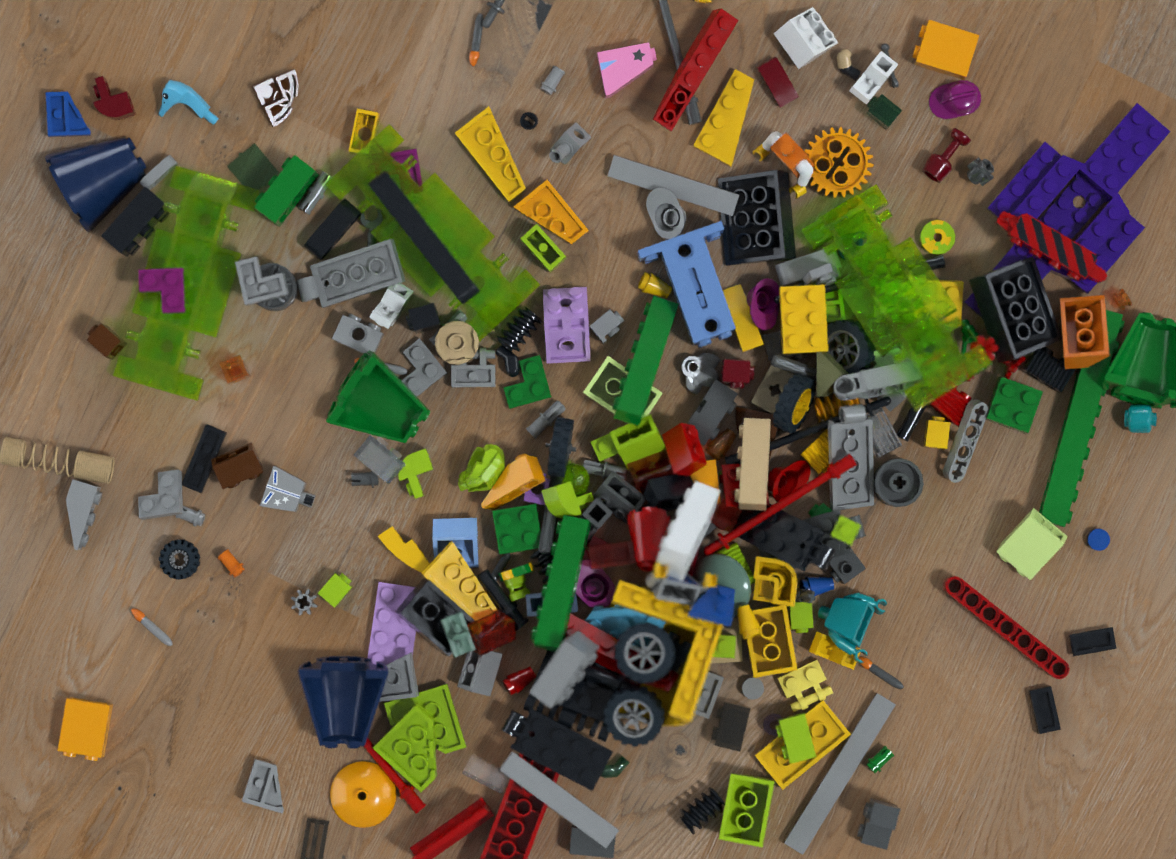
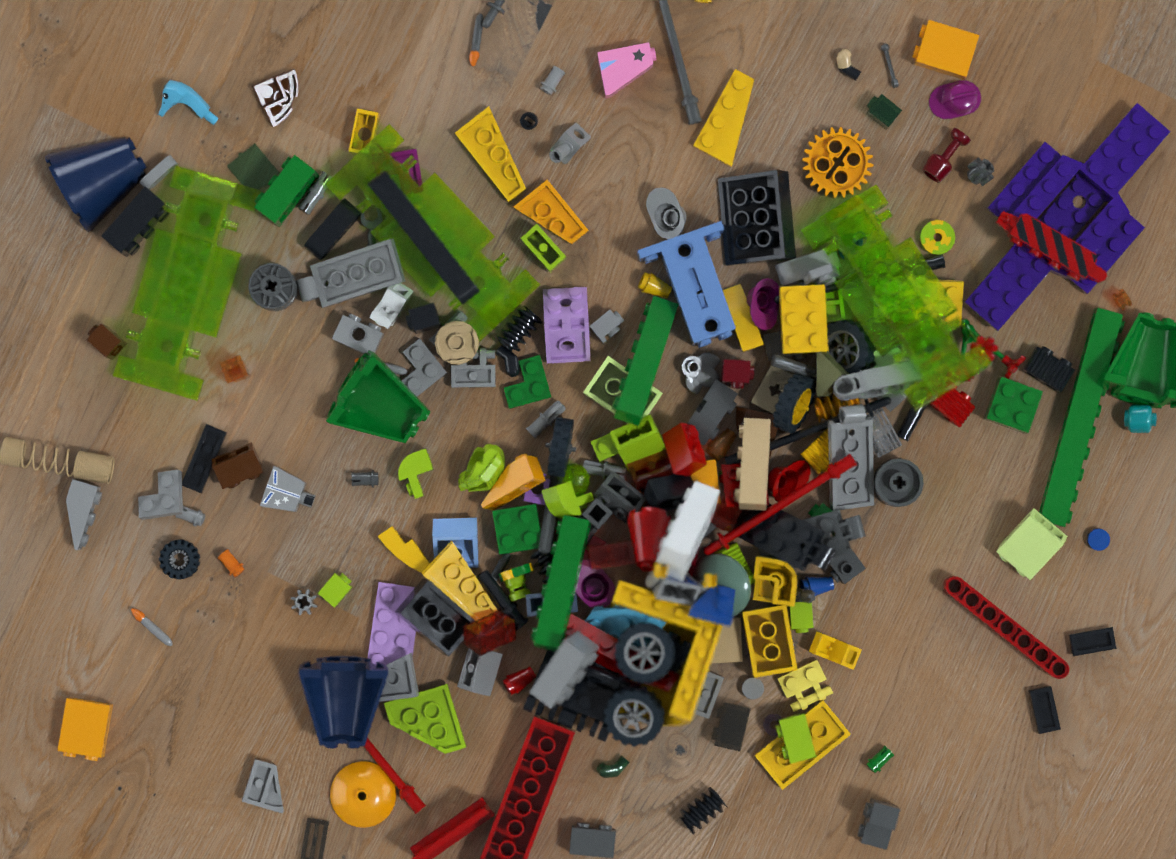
(63, 116): blue wing -> none
(113, 107): dark red brick -> none
(168, 282): magenta plate -> none
(256, 287): light grey plate -> none
(379, 459): clear brick -> none
(411, 747): lime plate -> none
(457, 634): sand green hips -> none
(486, 773): clear brick -> none
(558, 747): black hinge -> none
(559, 799): light grey tile -> none
(682, 187): light grey tile -> none
(694, 67): red slope -> none
(725, 646): lime brick -> none
(746, 809): lime slope -> none
(747, 622): yellow cone -> none
(777, 82): dark red slope -> none
(791, 156): torso -> none
(805, 37): white slope -> none
(839, 773): light grey tile -> none
(845, 530): lime brick -> none
(849, 620): teal torso -> none
(867, 664): dark grey piece -> none
(873, 77): white brick -> none
(936, 433): yellow brick -> none
(968, 441): light grey beam -> none
(1015, 309): black slope -> none
(1084, 331): orange slope -> none

